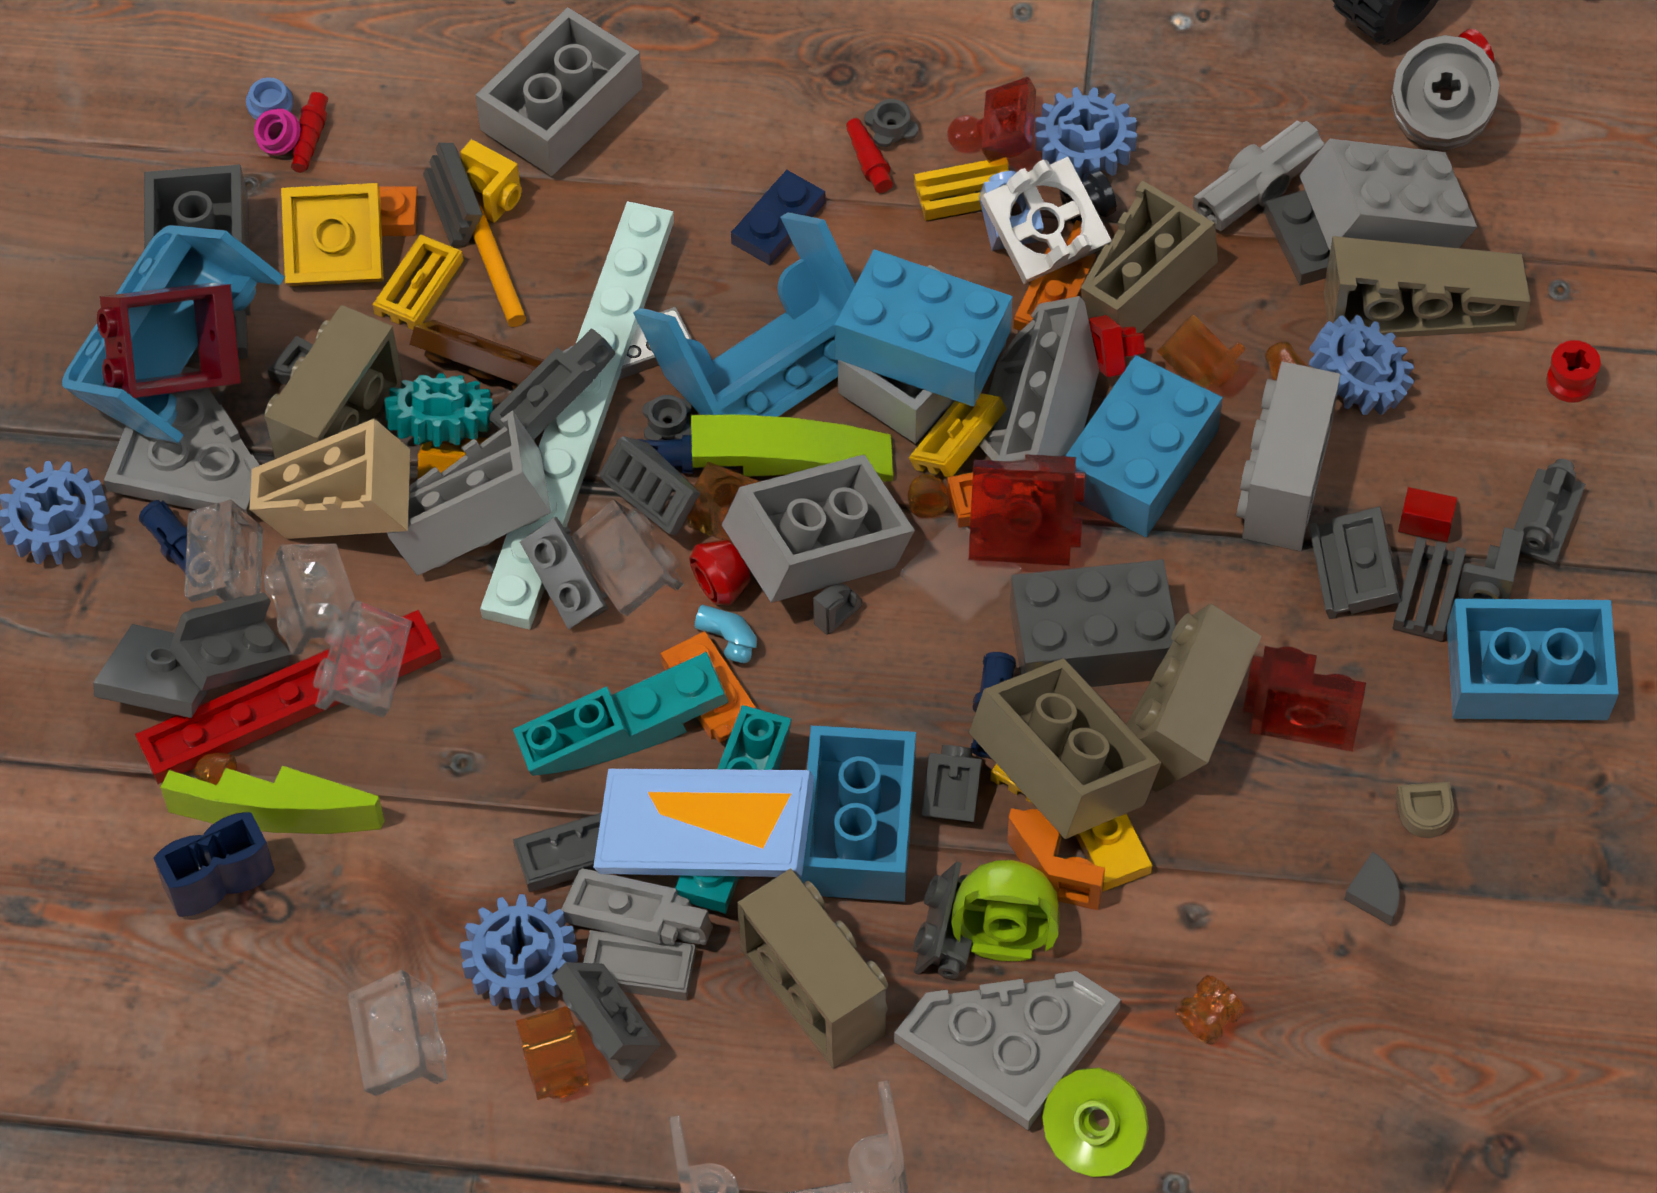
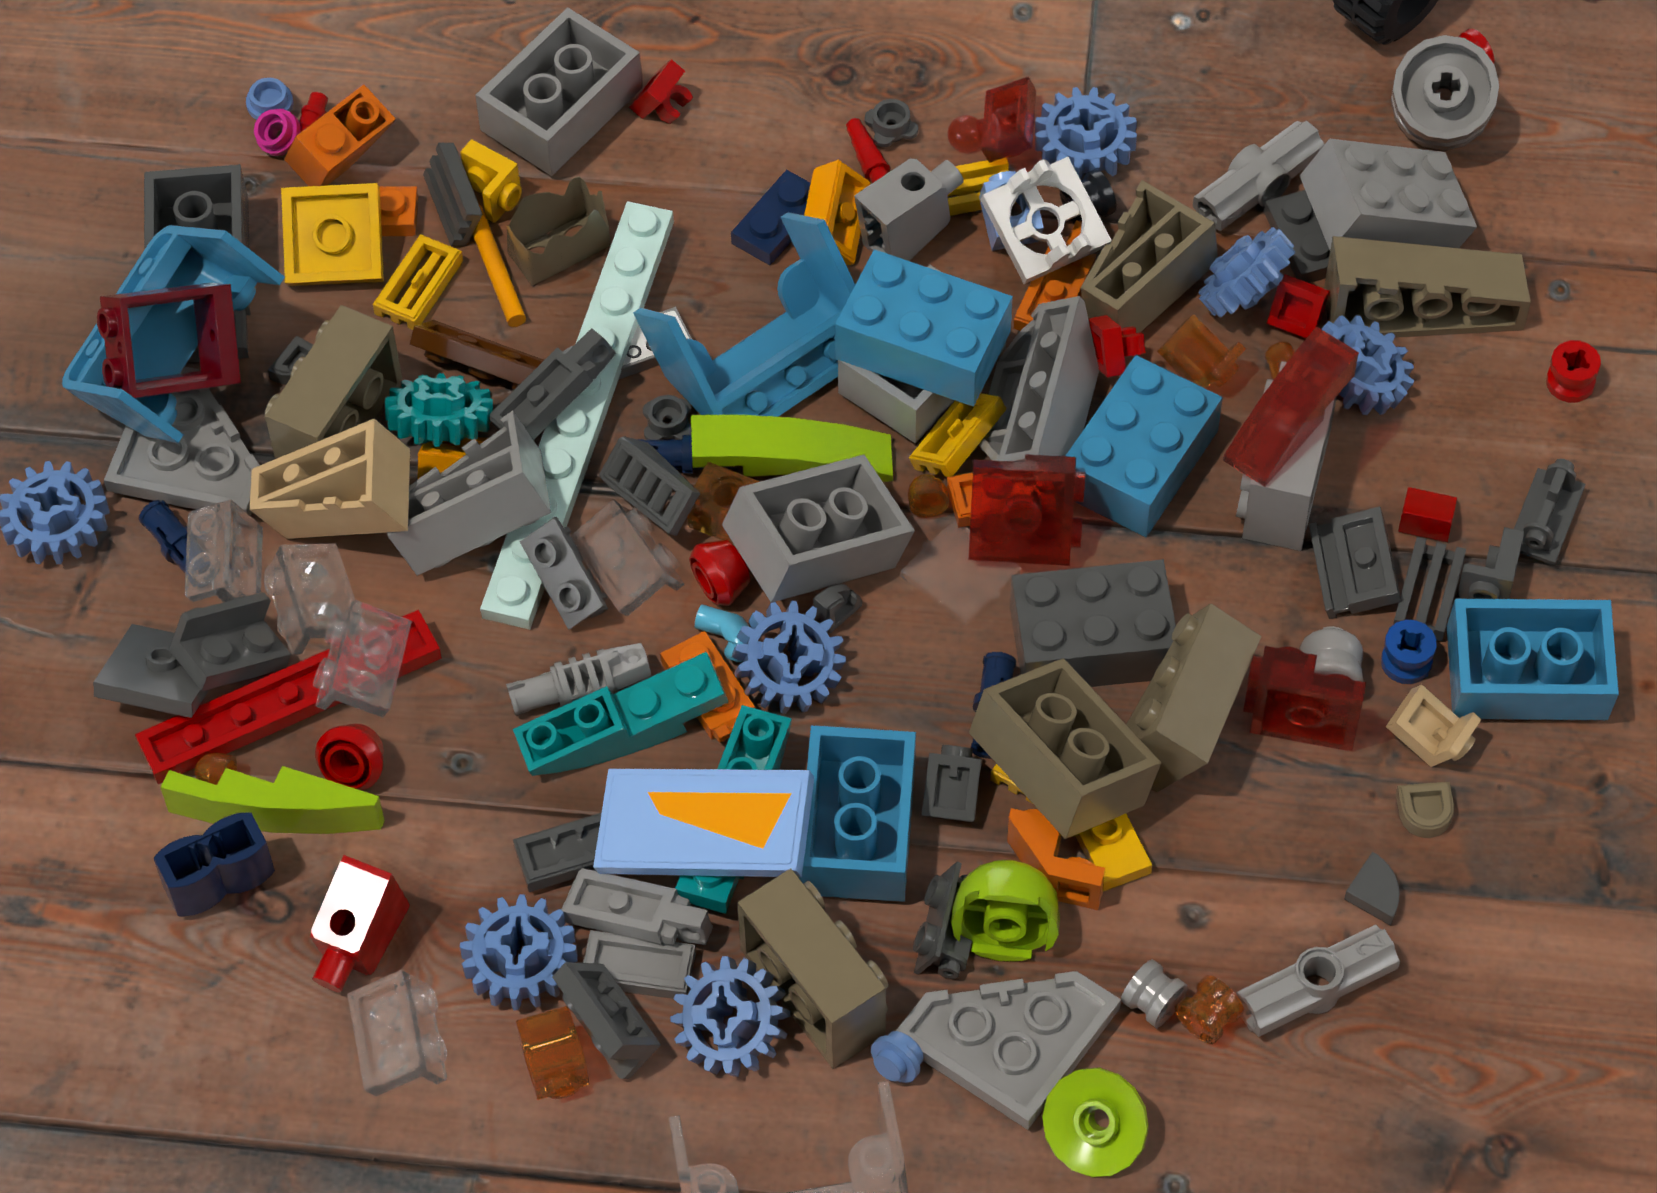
(339, 138): none -> orange slope
(350, 755): none -> red cone
(356, 922): none -> red torso
(557, 213): none -> dark tan piece
(564, 683): none -> light grey hinge
(659, 91): none -> red tile
(709, 1015): none -> medium blue gear
(768, 657): none -> medium blue gear
(834, 201): none -> light orange slope
(897, 1057): none -> medium blue plate
(906, 207): none -> light grey torso
(1154, 993): none -> light grey wheel
(1246, 272): none -> medium blue gear
(1292, 406): none -> clear red slope
(1297, 306): none -> red tile
(1336, 652): none -> light grey piece
(1345, 967): none -> light grey piece
(1408, 665): none -> blue wheel
(1432, 728): none -> tan bracket

